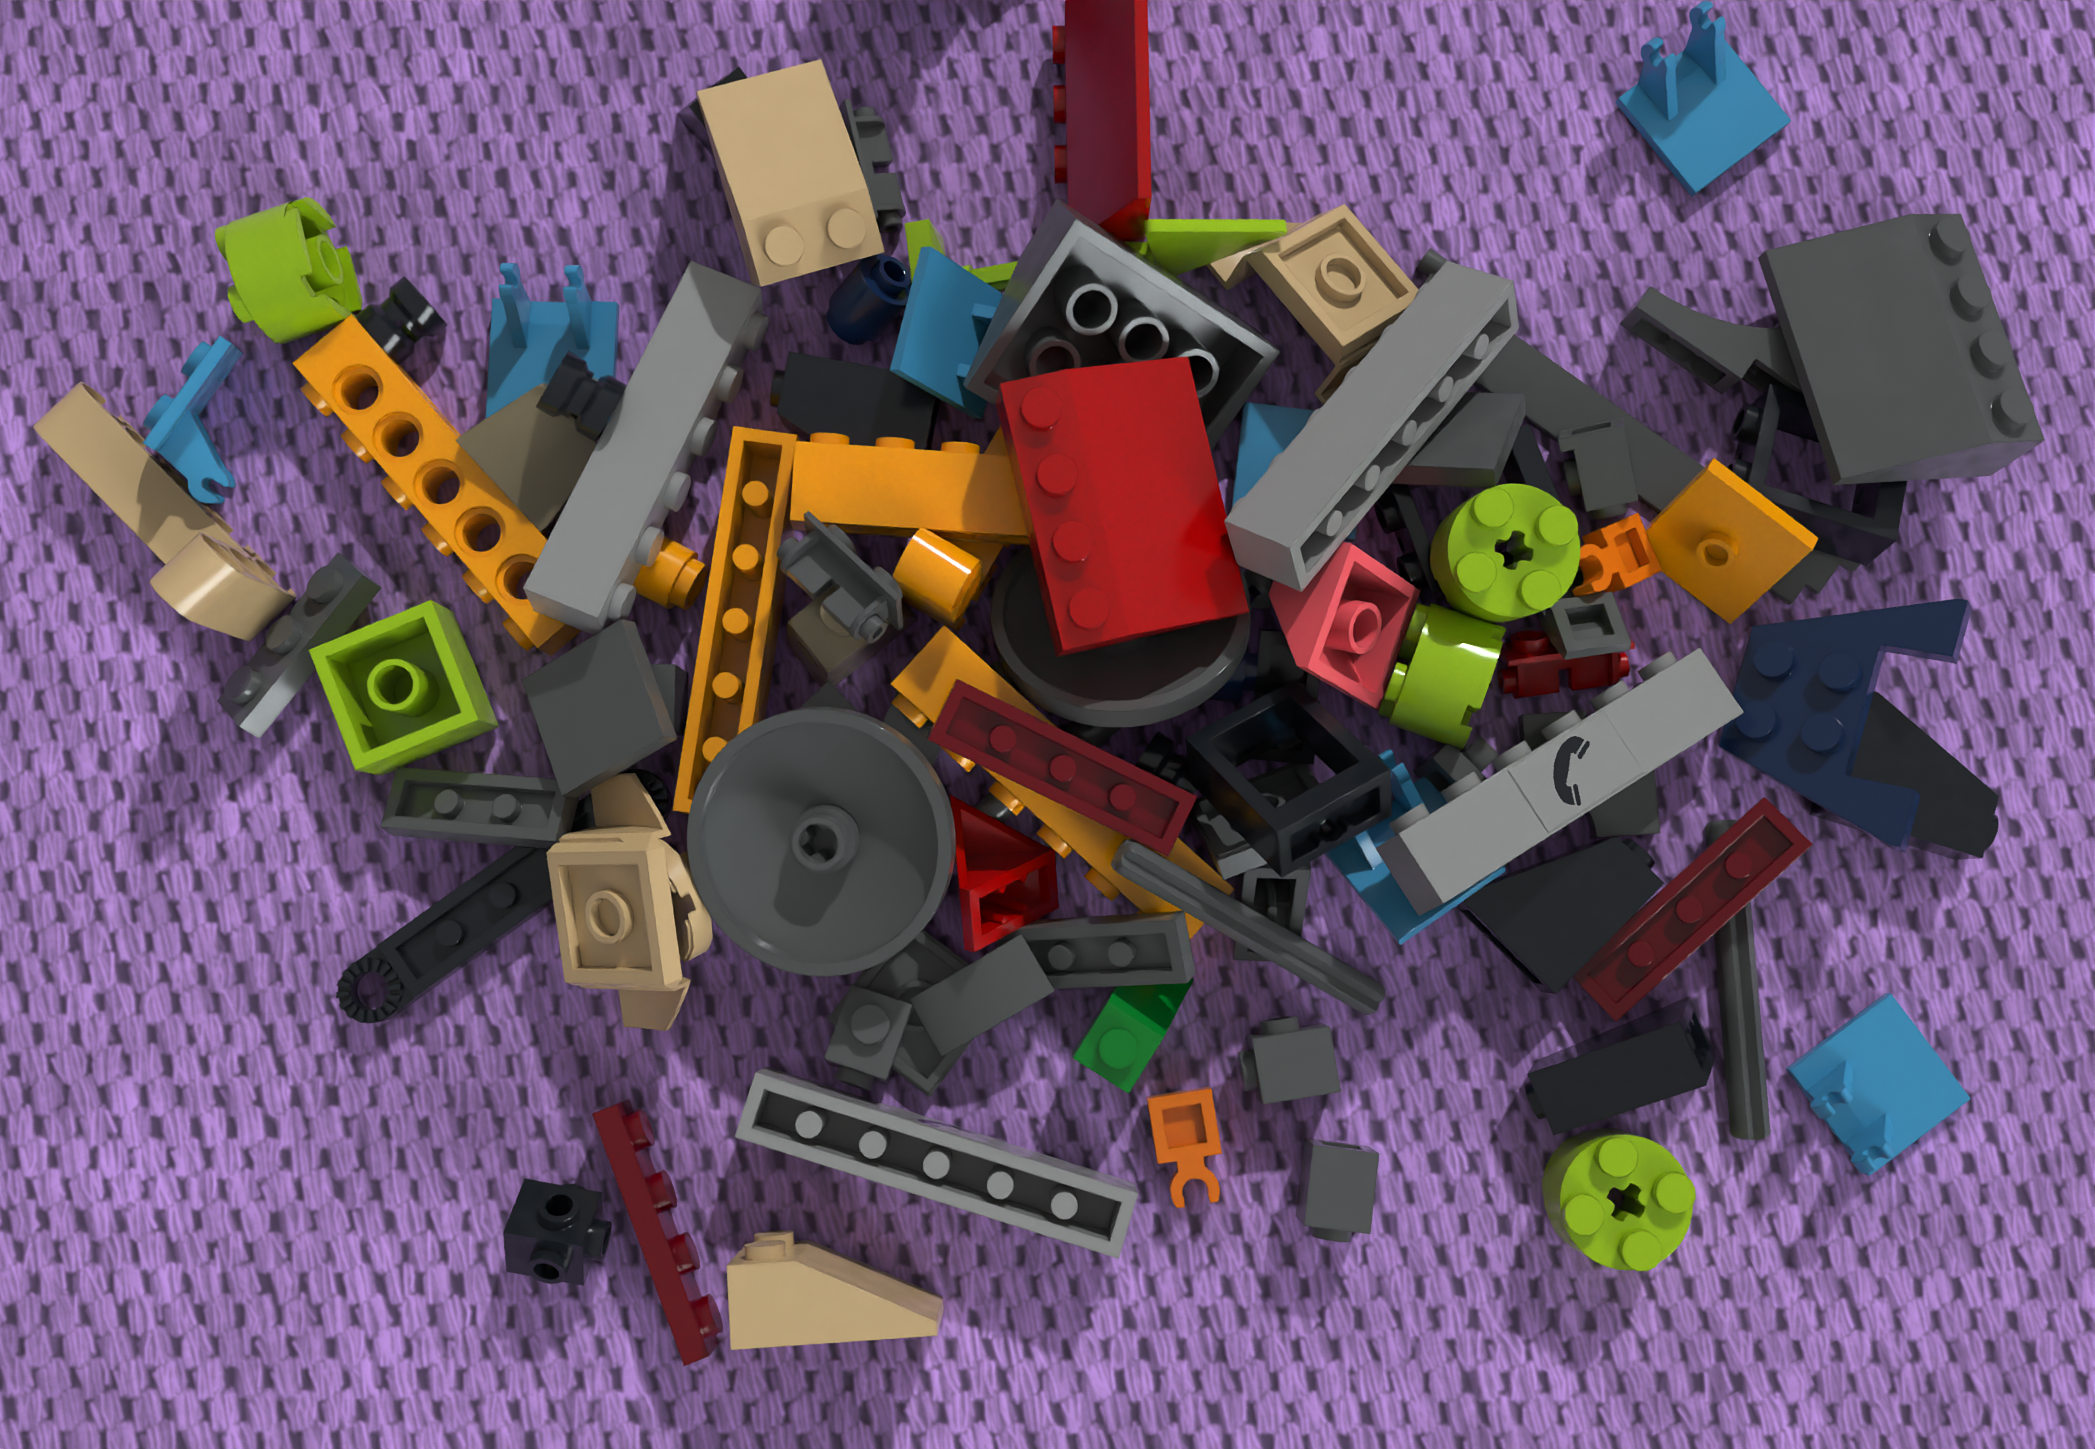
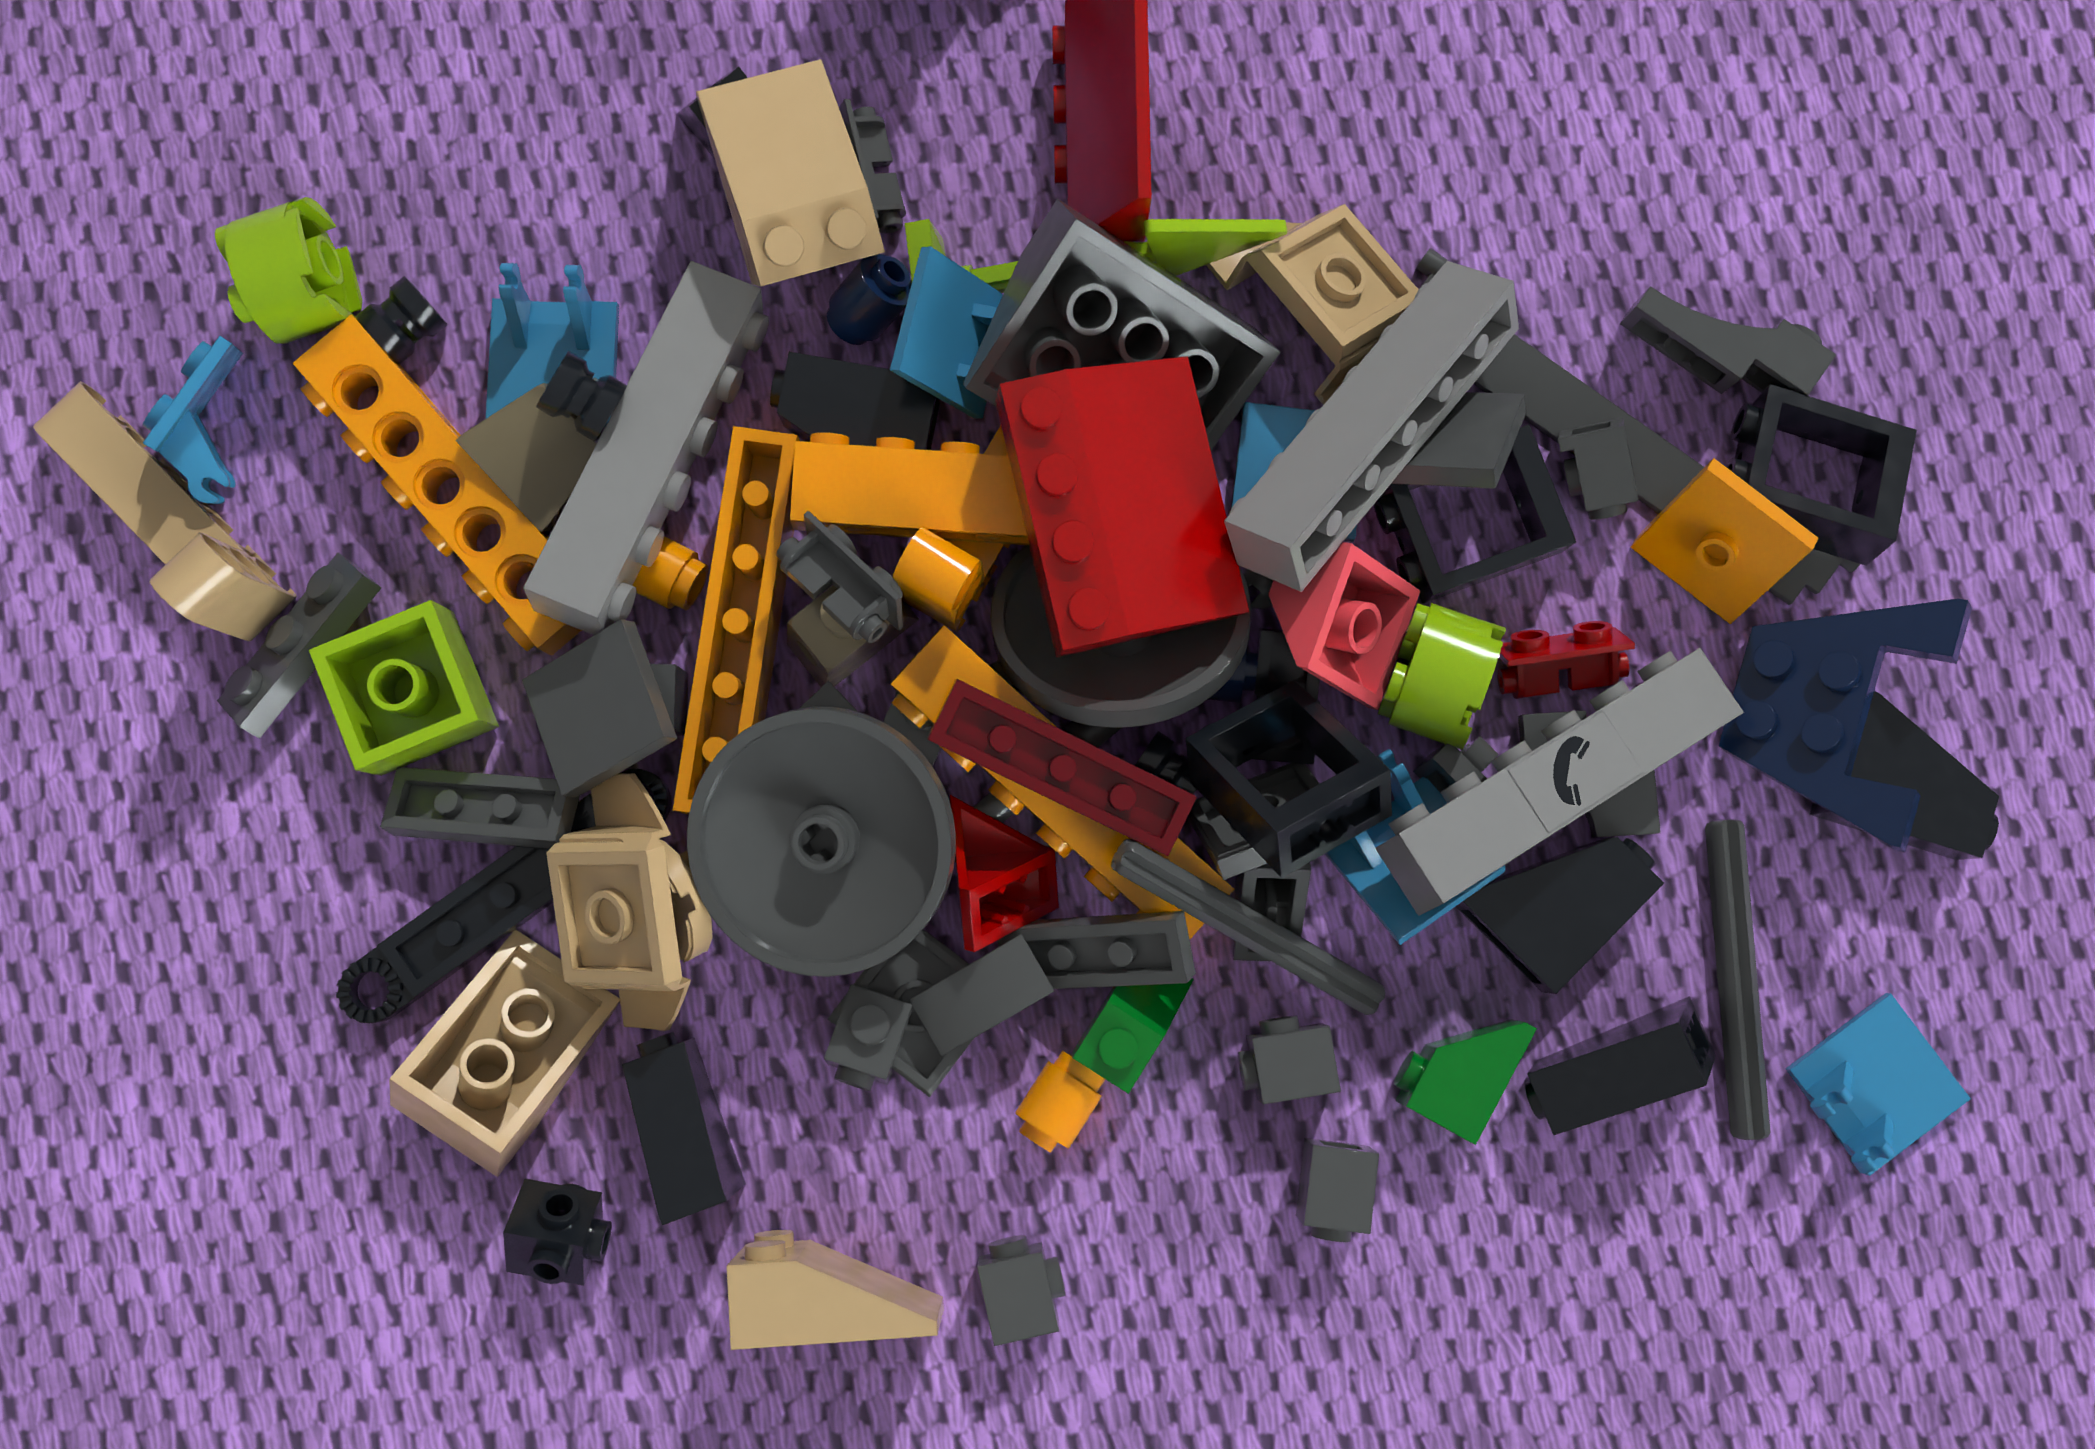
(500, 1053): none -> tan slope
(668, 1254): dark red plate -> none
(680, 1129): none -> black slope
(938, 1161): light grey brick -> none
(1020, 1289): none -> dark grey brick
(1059, 1102): none -> light orange brick
(1185, 1133): orange plate -> none
(1463, 1076): none -> green slope
(1537, 534): lime brick -> none
(1585, 624): dark grey slope -> none
(1616, 557): orange plate -> none
(1654, 1206): lime brick -> none
(1692, 908): dark red plate -> none
(1702, 105): dark azure plate -> none
(1901, 352): dark grey slope -> none

